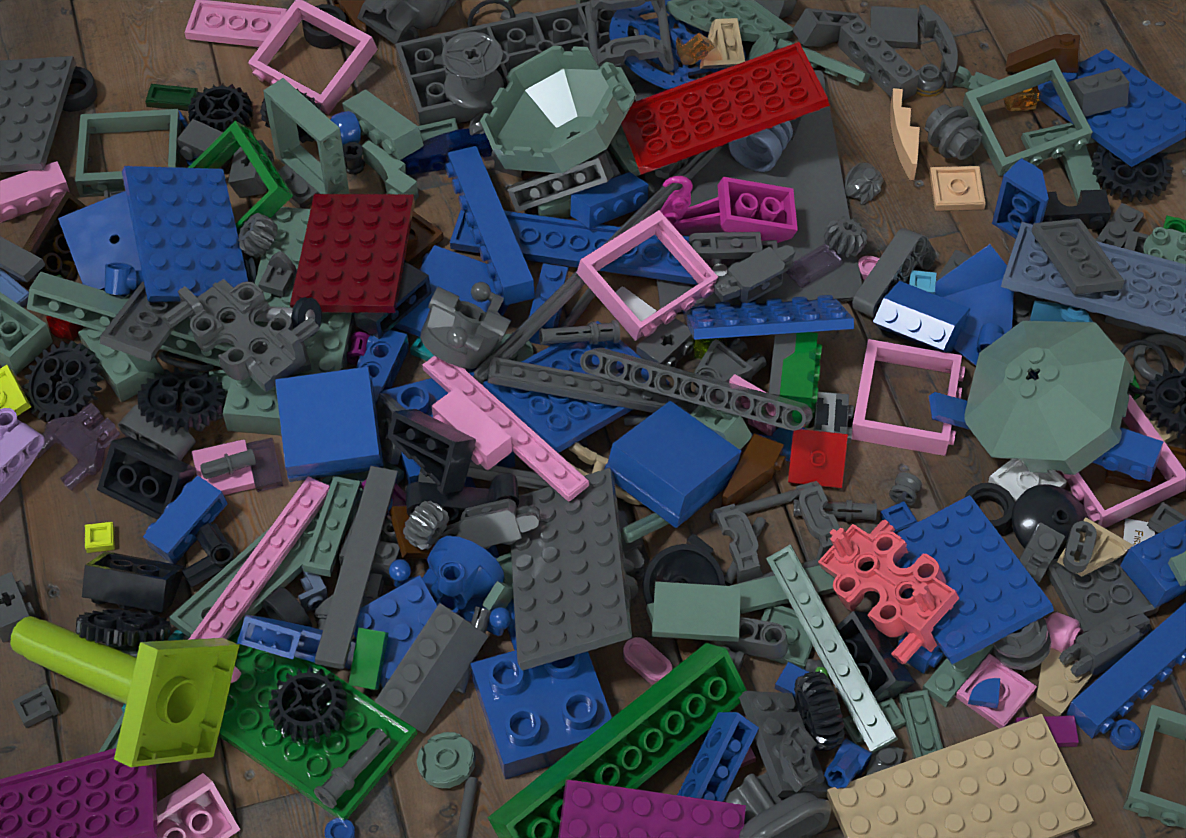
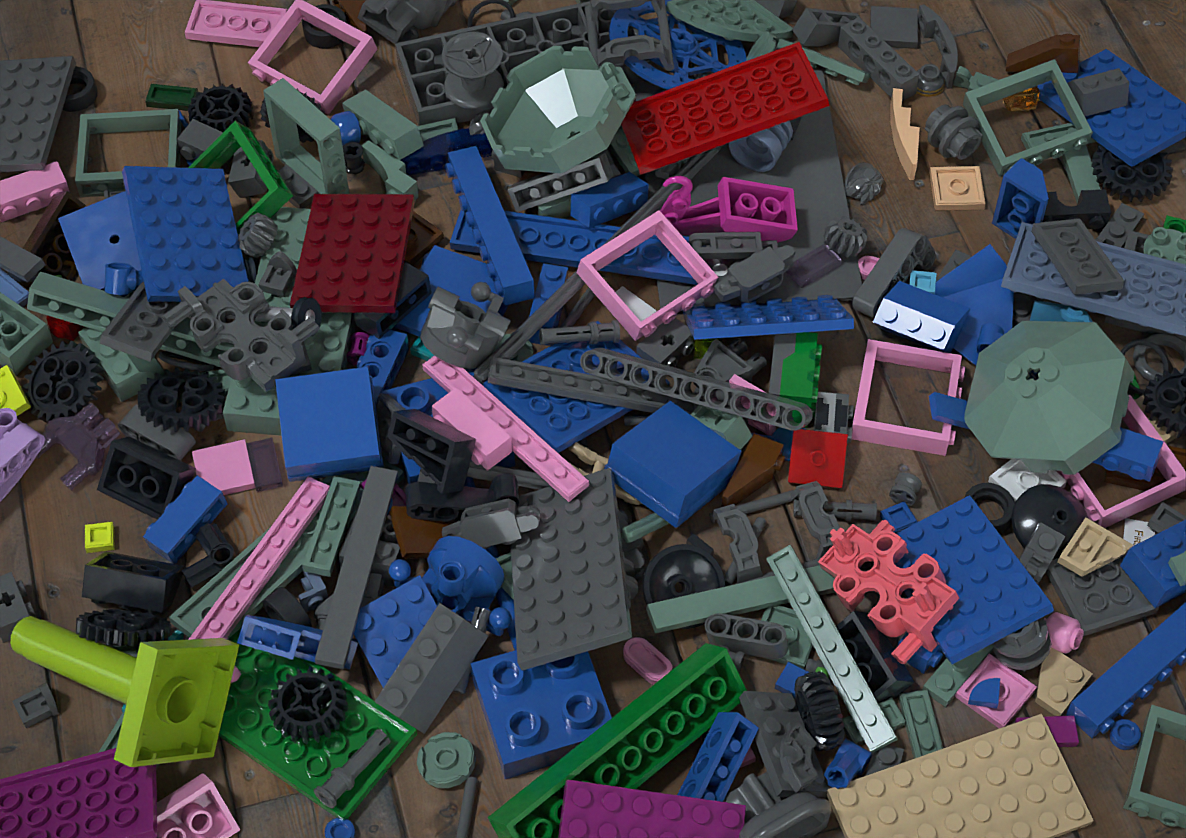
(228, 464): dark grey axle -> none
(368, 658): green tile -> none
(426, 525): dark grey gear -> none
(499, 596): sand green tile -> none
(694, 49): clear orange plate -> none
(696, 611): sand green tile -> none
(727, 44): tan wing -> none
(1084, 548): dark grey beam -> none
(1105, 644): dark grey hinge -> none

